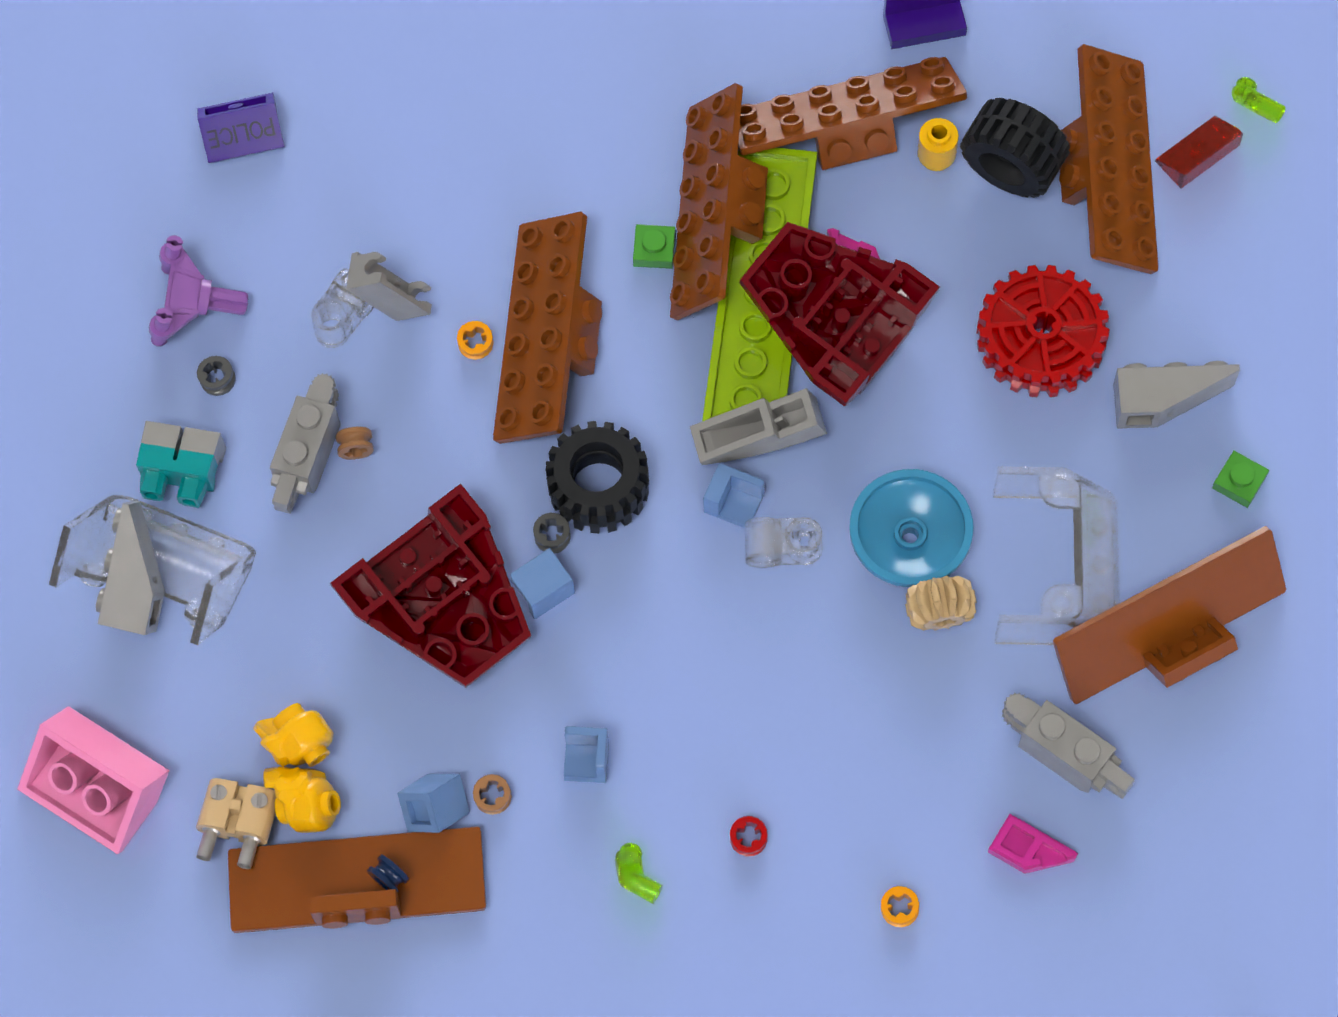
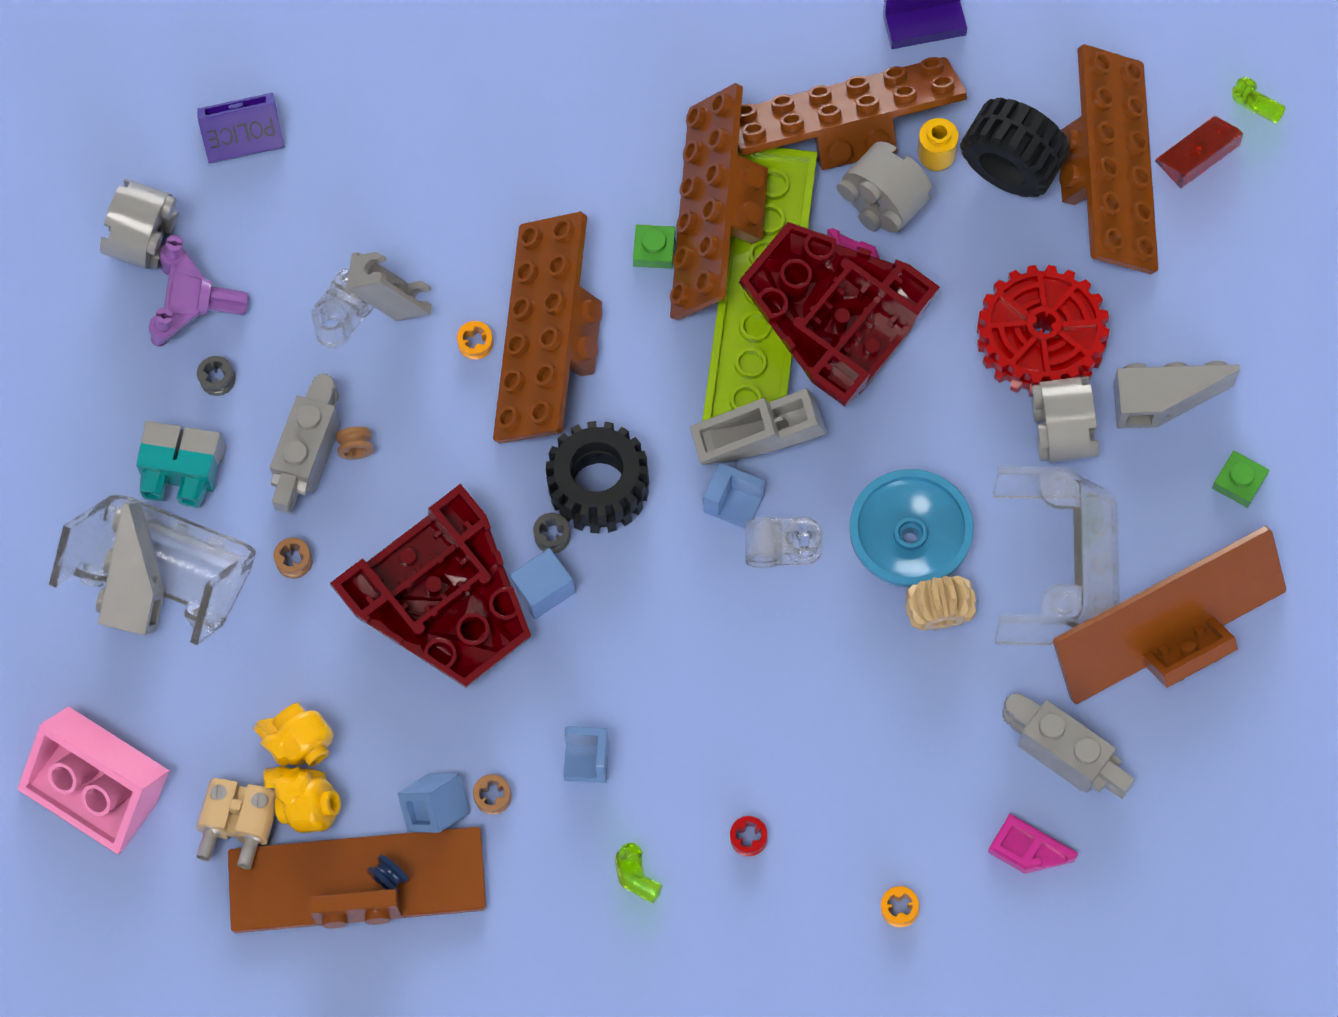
(138, 224): none -> light grey brick
(290, 545): none -> medium nougat bush
(885, 188): none -> light grey brick
(1066, 419): none -> light grey brick

